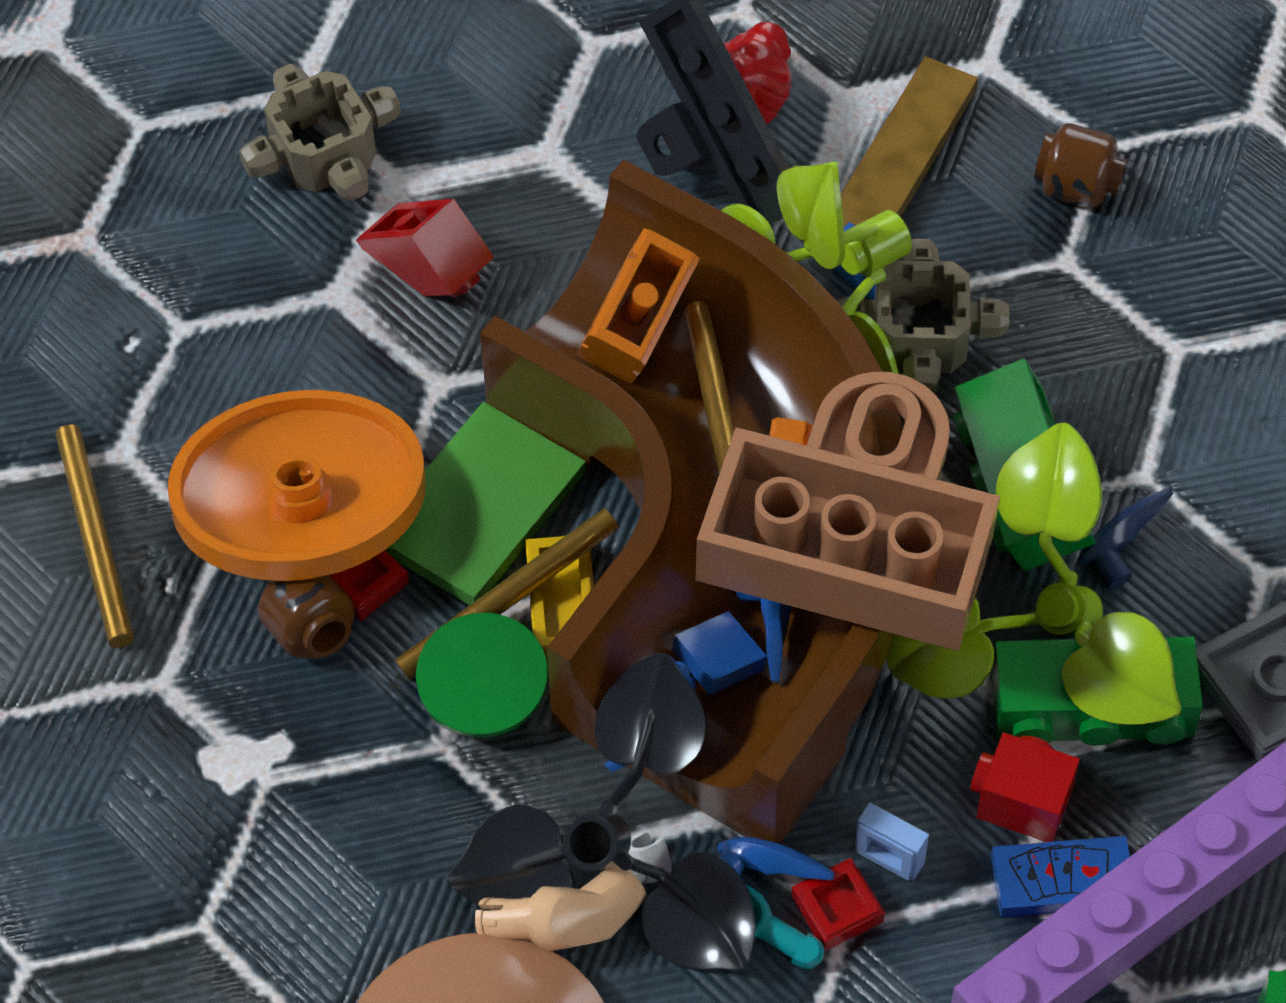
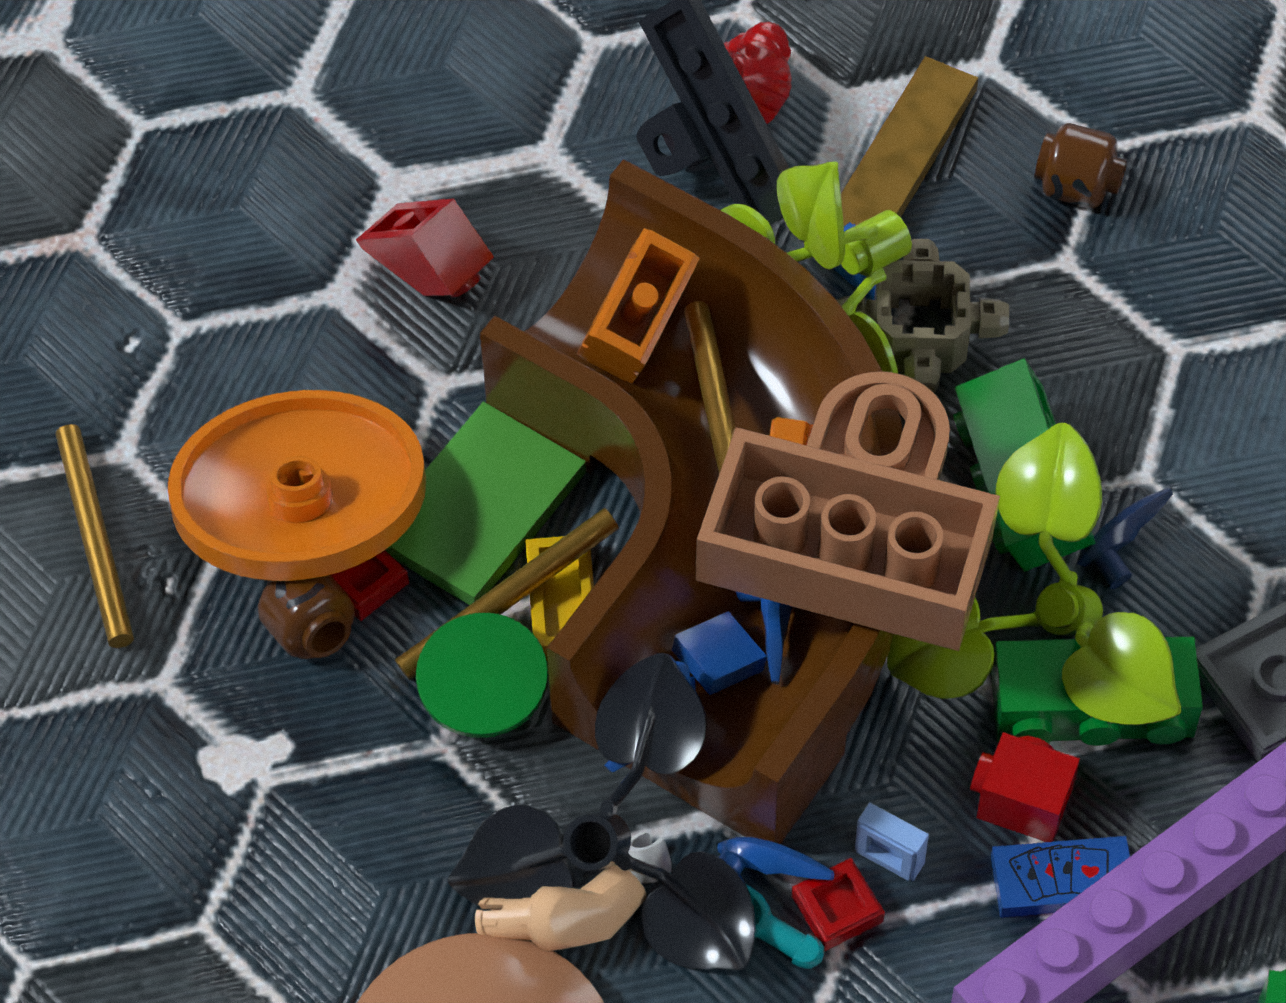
(341, 160): dark tan piece -> none

